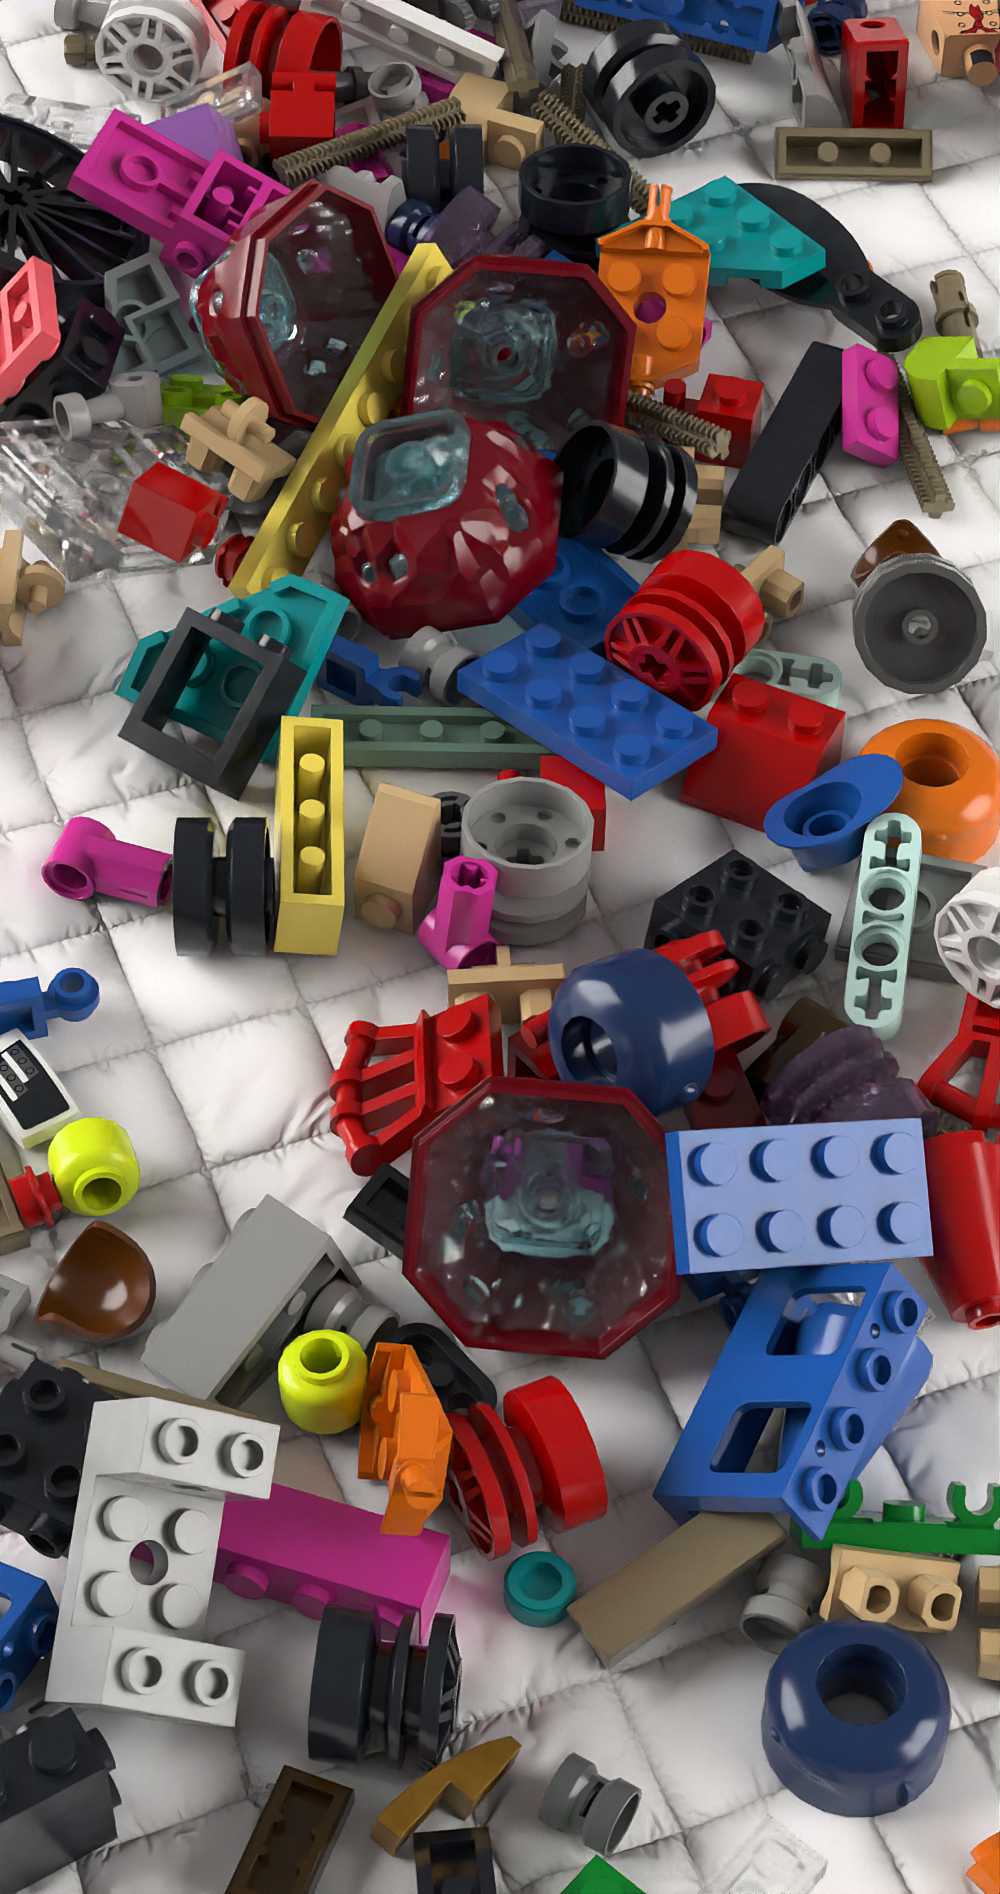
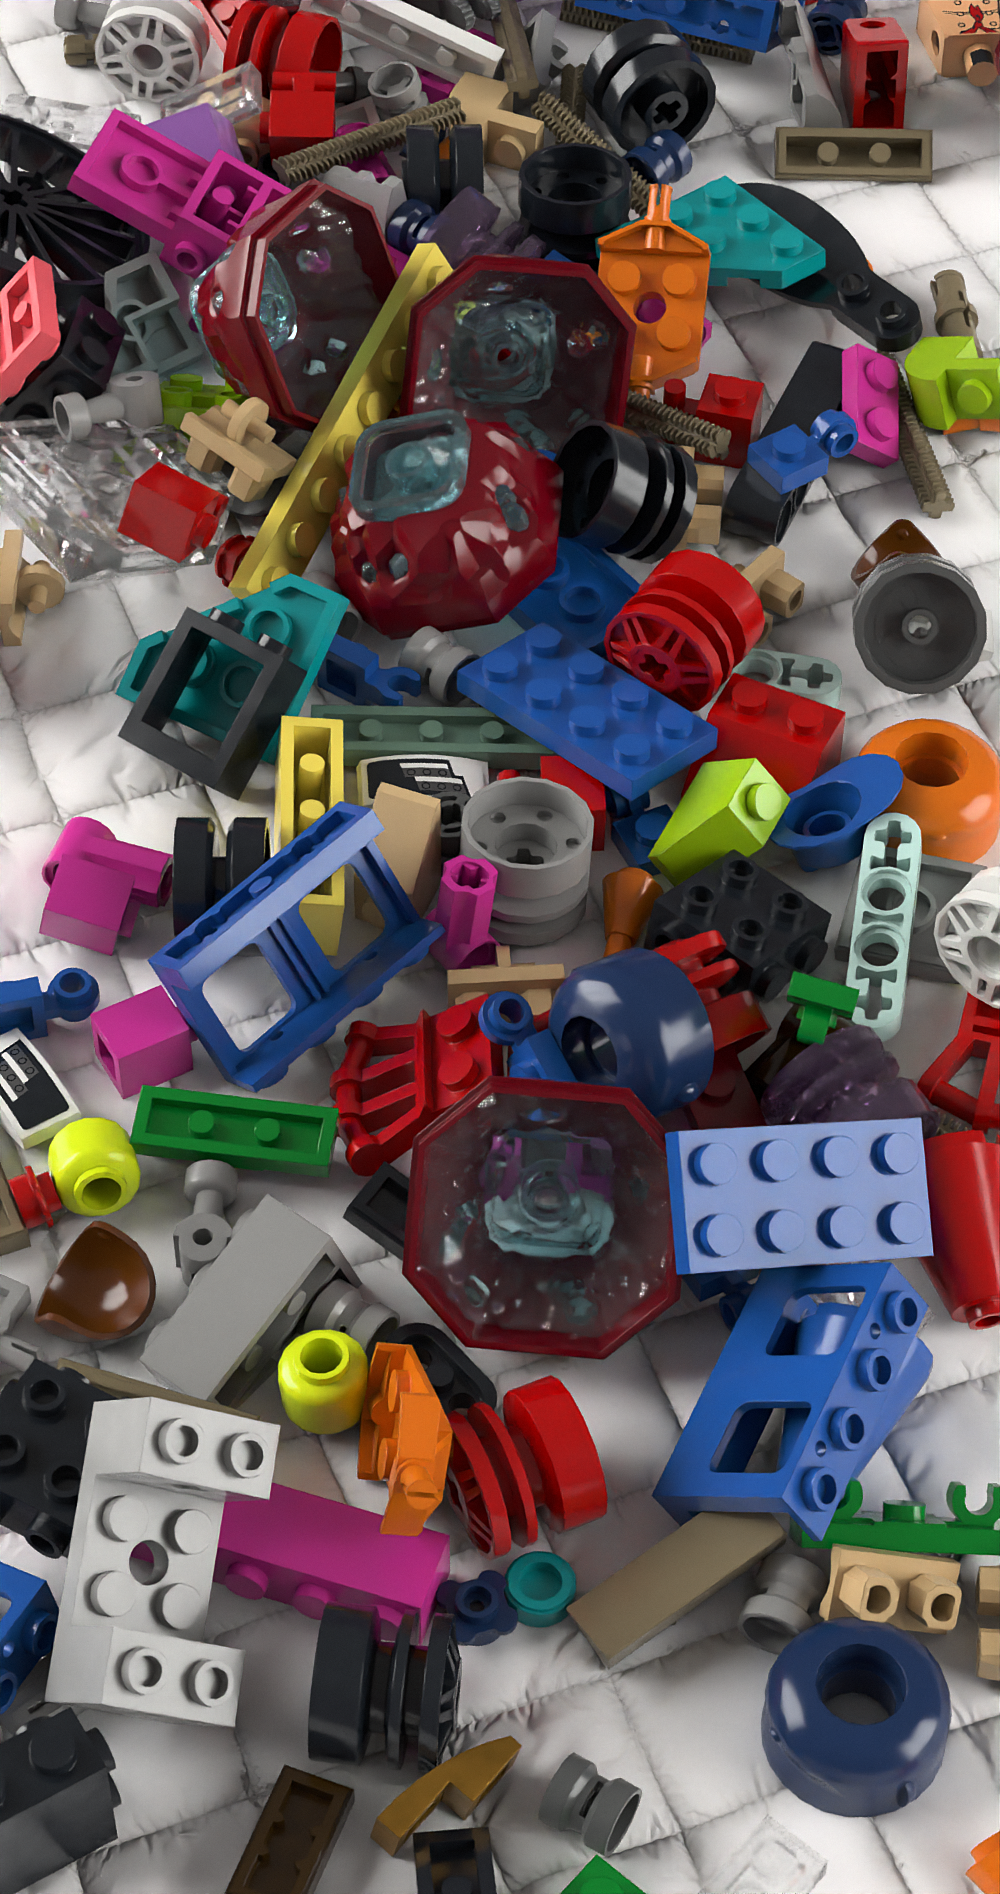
(89, 905): none -> dark pink brick
(142, 1041): none -> dark pink brick
(205, 1233): none -> light grey leg
(235, 1131): none -> green plate
(267, 914): none -> blue window
(420, 774): none -> slope
(483, 1626): none -> dark blue plate
(534, 1052): none -> blue plate
(627, 906): none -> orange cone
(638, 830): none -> blue plate
(661, 159): none -> dark blue wheel
(722, 810): none -> lime slope
(793, 459): none -> blue plate
(819, 1005): none -> green plate

